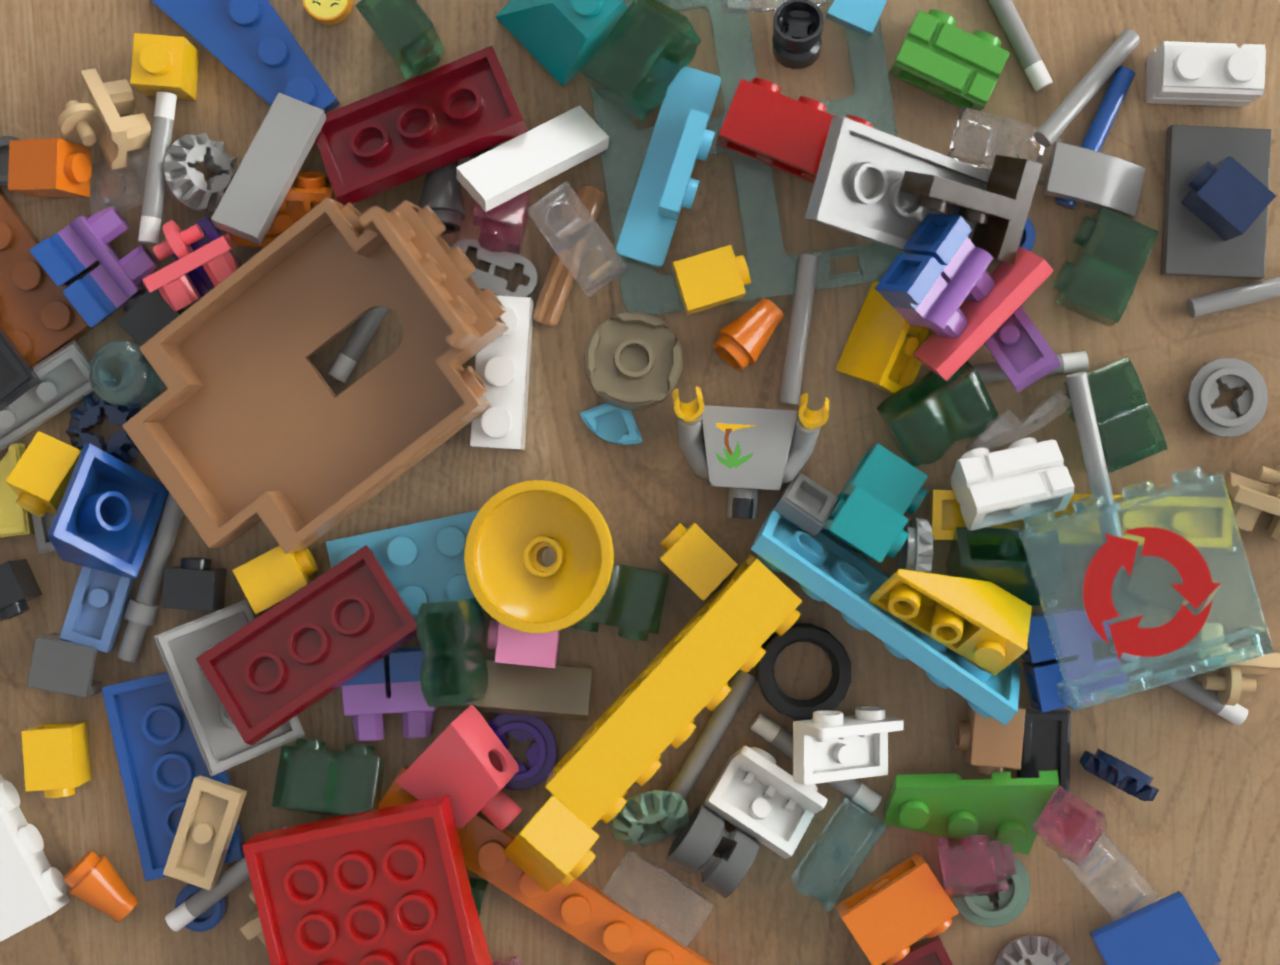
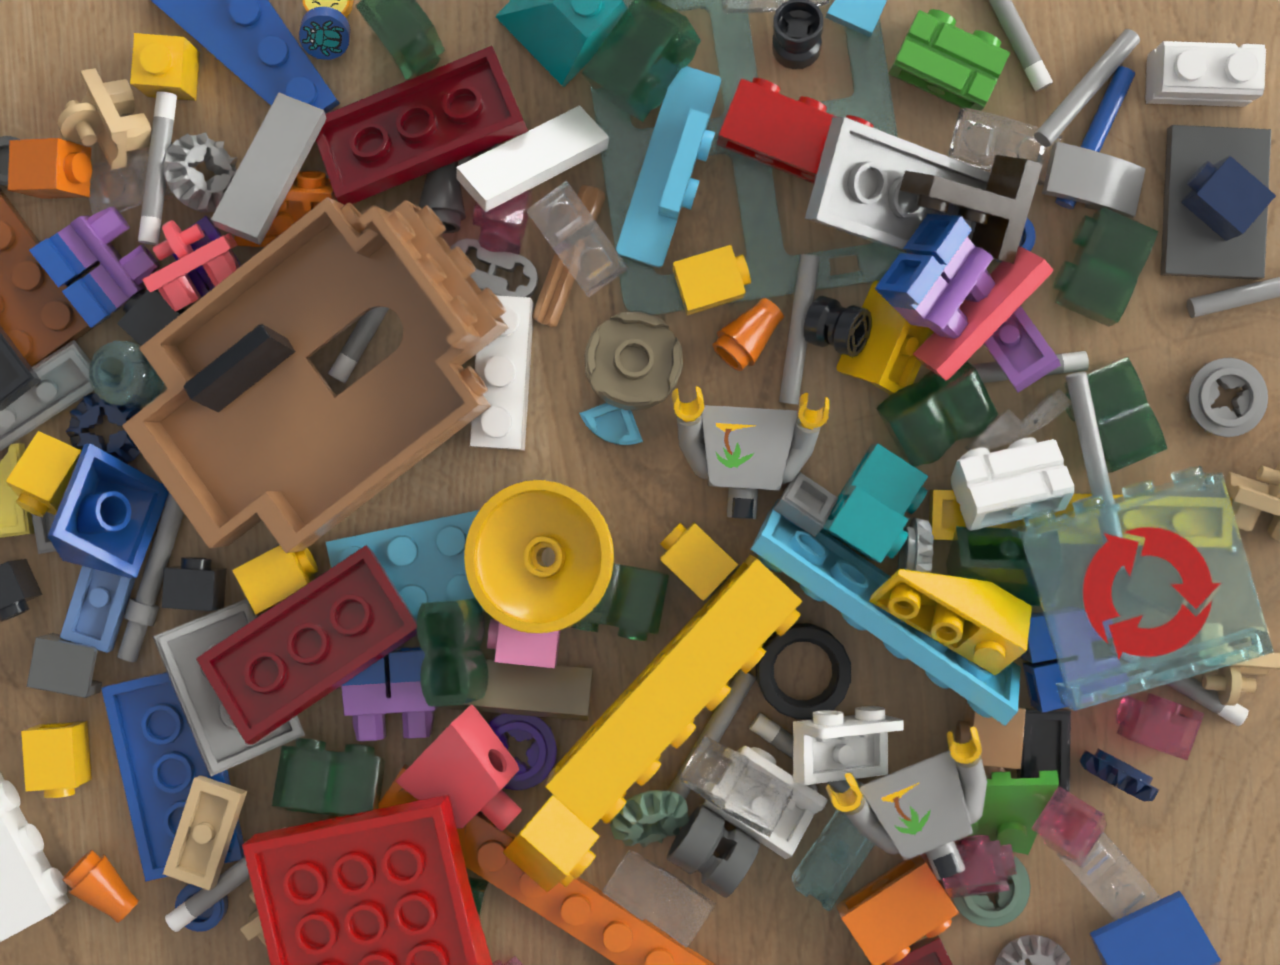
(239, 368): none -> black tile
(324, 33): none -> tile
(735, 787): none -> clear slope
(837, 326): none -> black wheel
(921, 805): none -> light grey torso
(1158, 725): none -> clear pink brick

